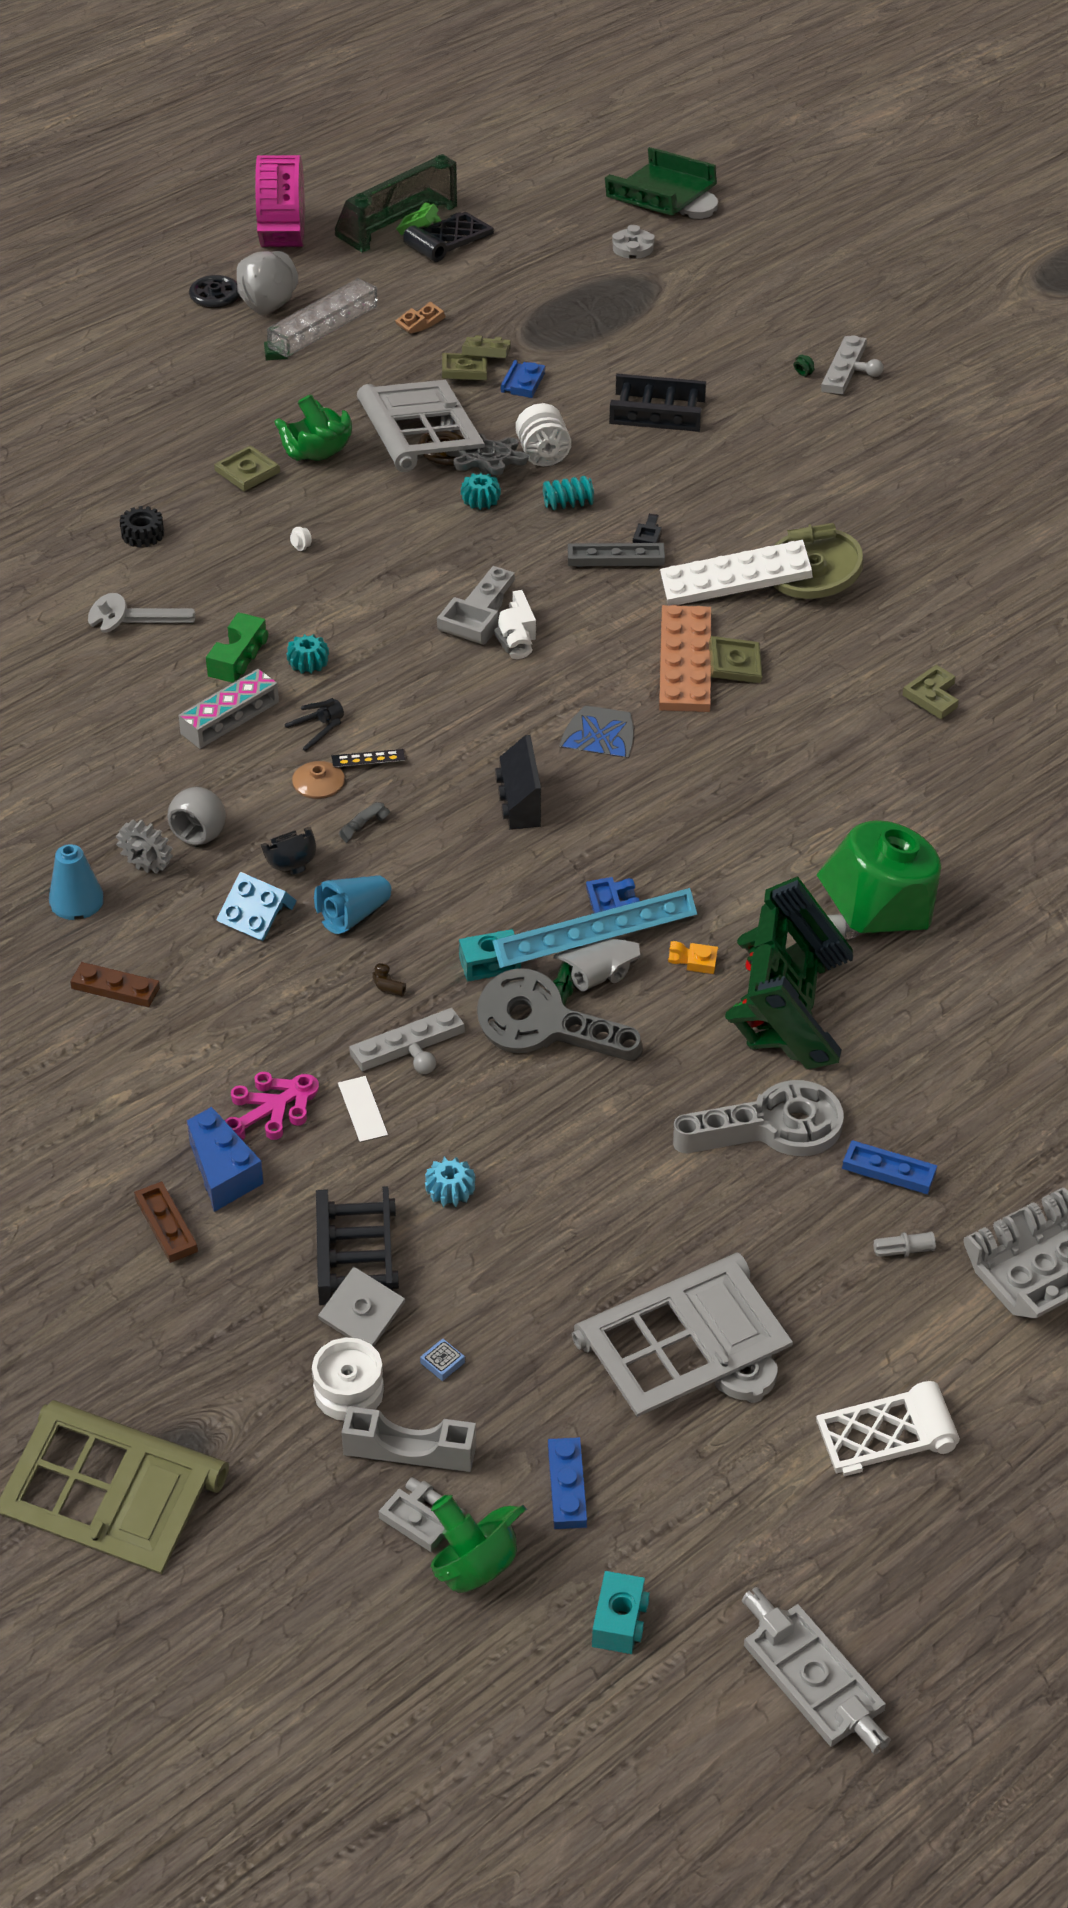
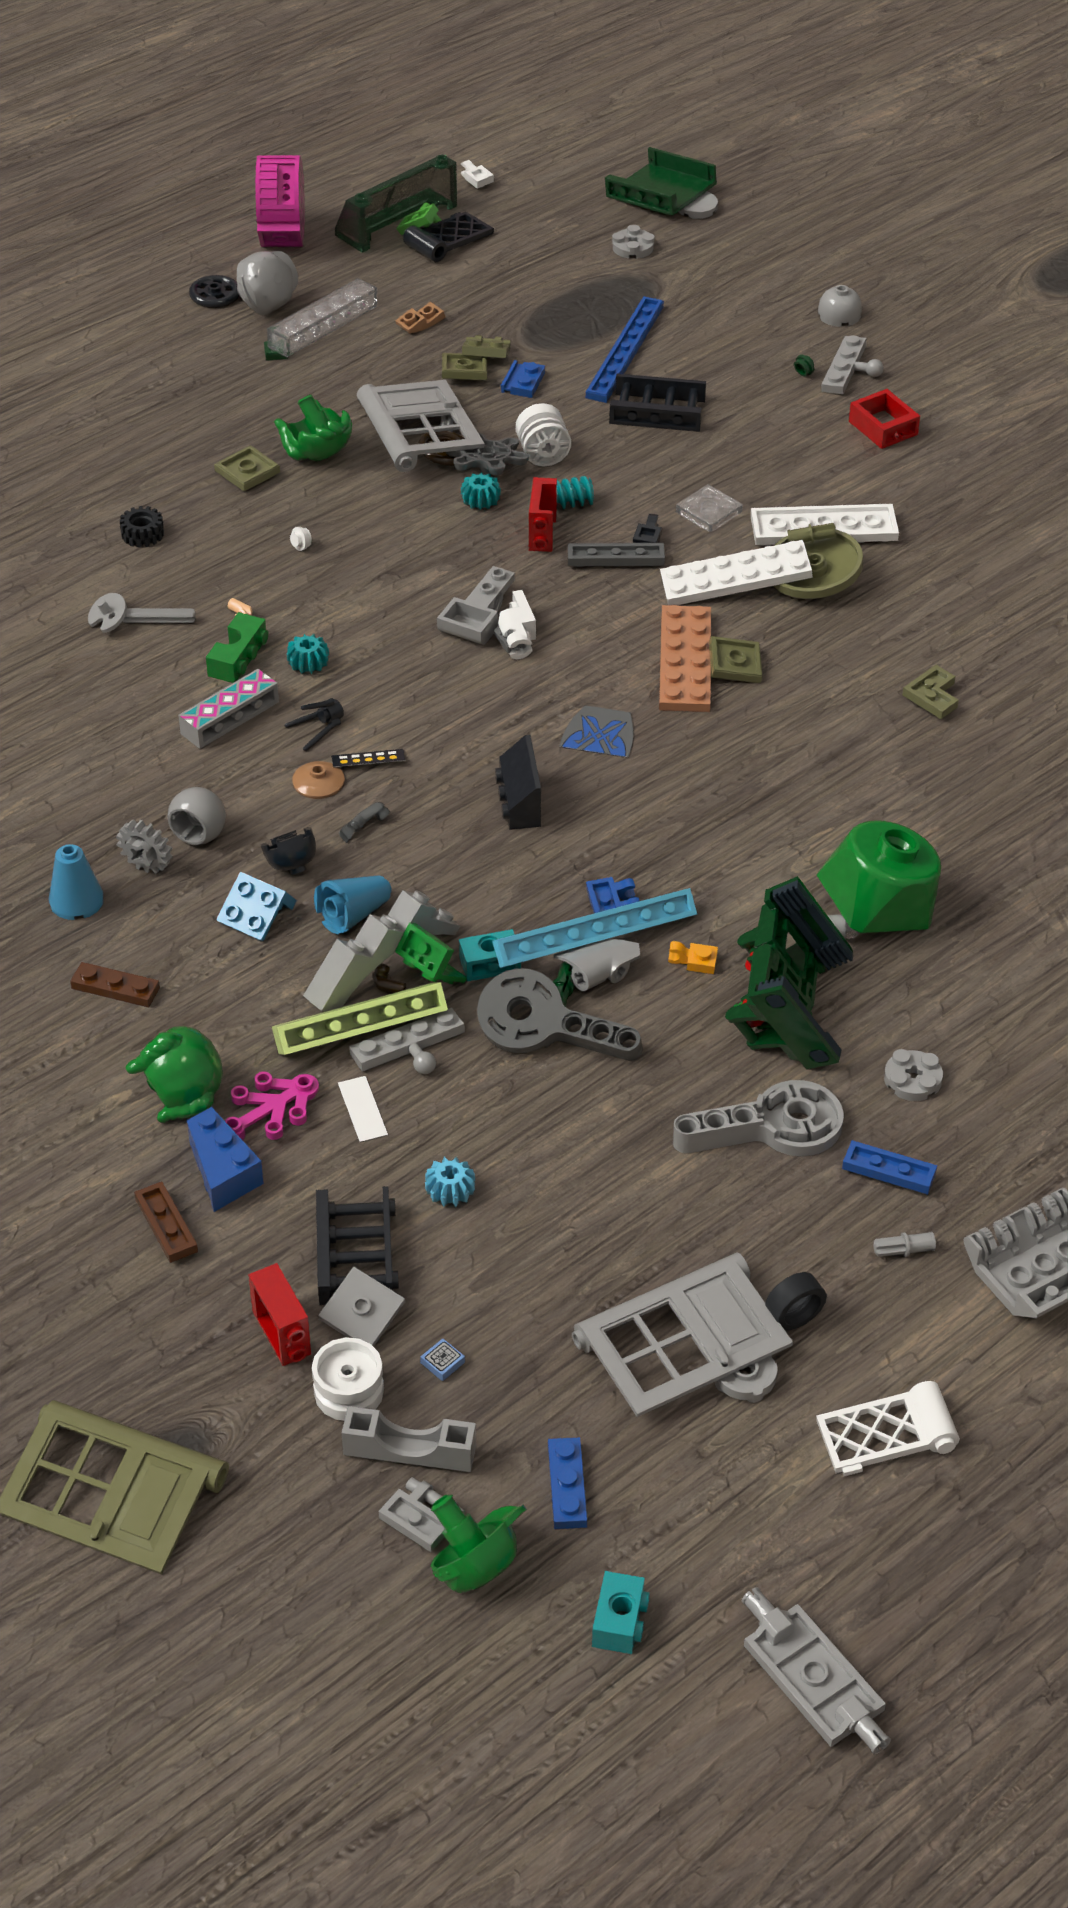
(181, 1070): none -> green piece
(238, 606): none -> light nougat arm
(280, 1314): none -> red window
(355, 959): none -> light grey arch
(359, 1018): none -> yellowish green brick
(428, 954): none -> green bracket
(475, 175): none -> white plate
(542, 514): none -> red panel
(624, 349): none -> blue tile
(709, 508): none -> clear plate
(796, 1300): none -> black tyre
(840, 306): none -> light grey cylinder
(861, 522): none -> white plate
(883, 435): none -> red window
(911, 1061): none -> light grey plate

